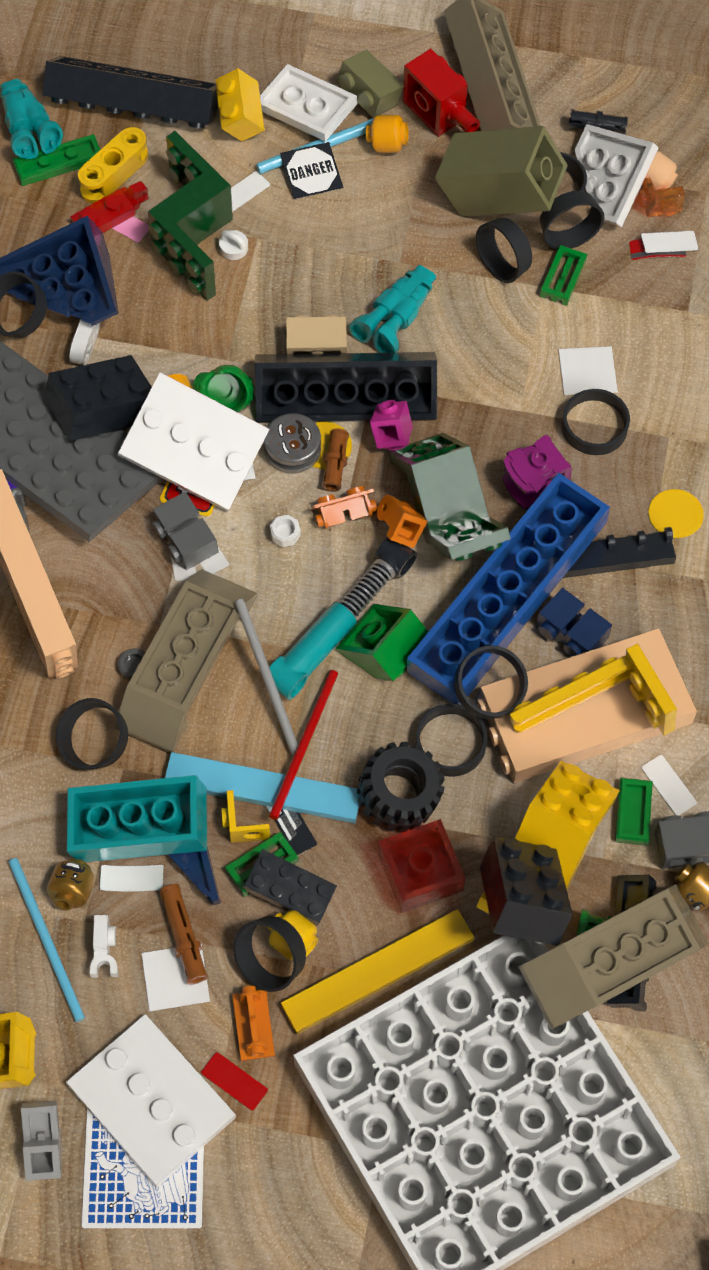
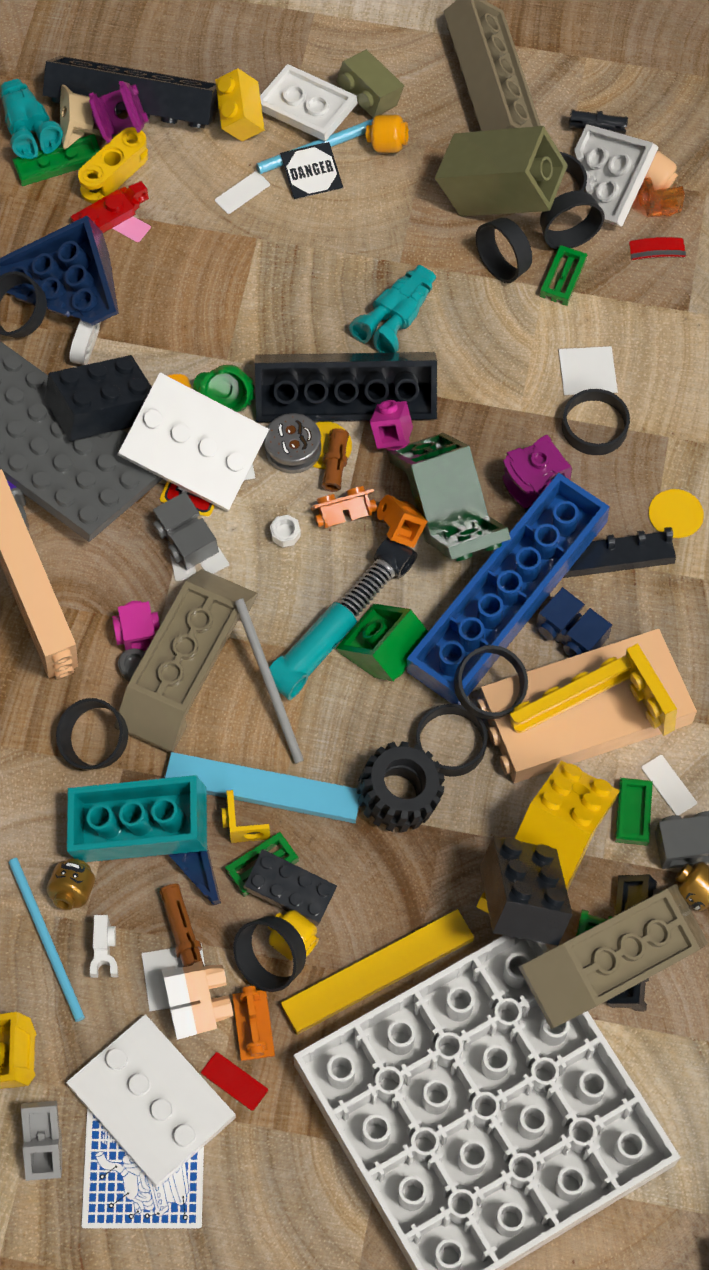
(75, 116): none -> tan piece
(105, 115): none -> magenta piece
(131, 878): white sticker -> none
(135, 625): none -> dark pink brick
(190, 216): dark green bracket -> none
(191, 1001): none -> hips
(233, 244): white tile -> none
(295, 831): black sticker -> none
(303, 745): red axle -> none
(316, 334): tan brick -> none
(421, 866): clear red brick -> none
(437, 94): red brick -> none
(669, 241): white sticker -> none

